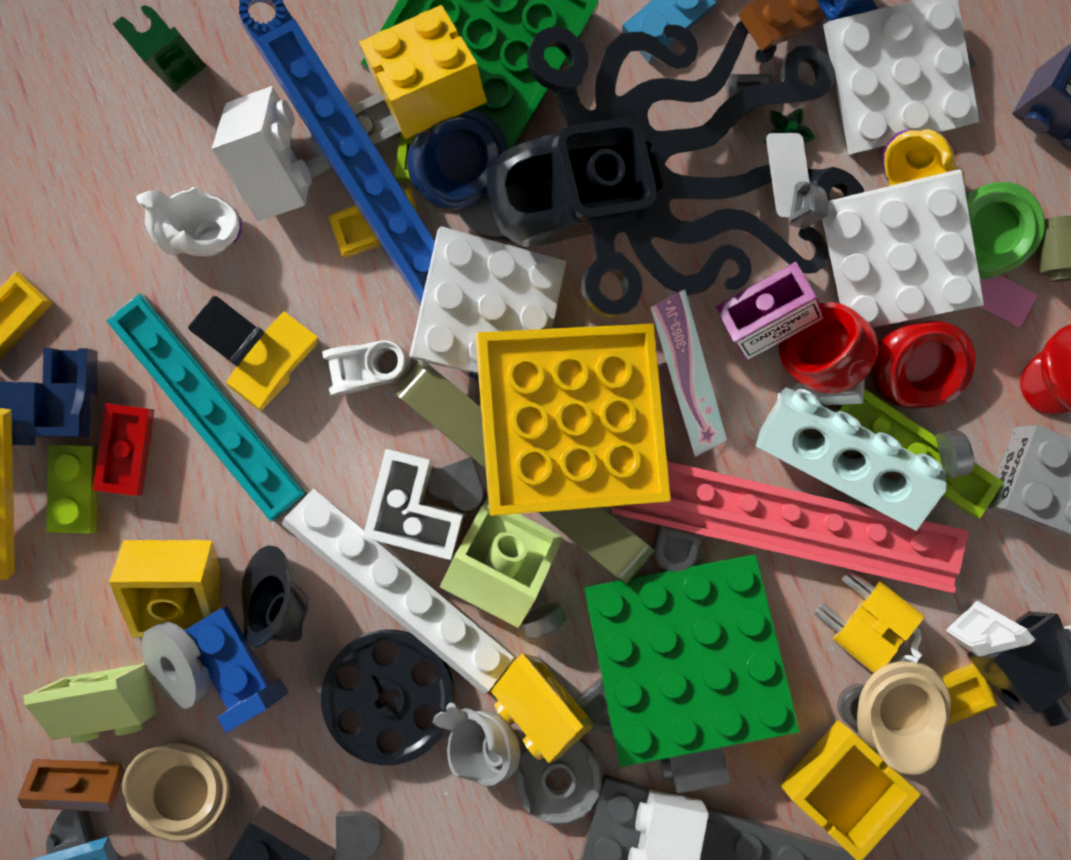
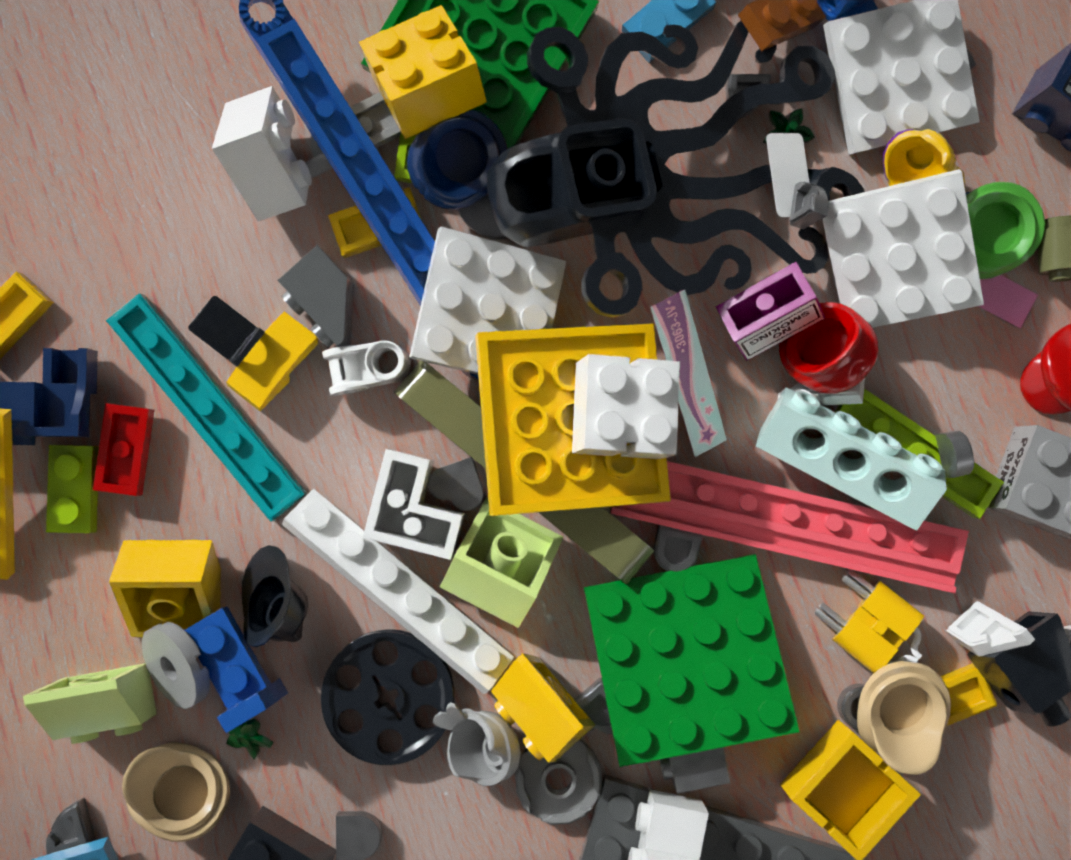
(71, 785): dark orange plate -> none
(162, 49): dark green hinge -> none
(190, 222): white hair -> none
(247, 736): none -> dark green plant
(324, 293): none -> dark grey slope
(543, 621): flat silver tile -> none
(624, 405): none -> white piece
(924, 364): red piece -> none

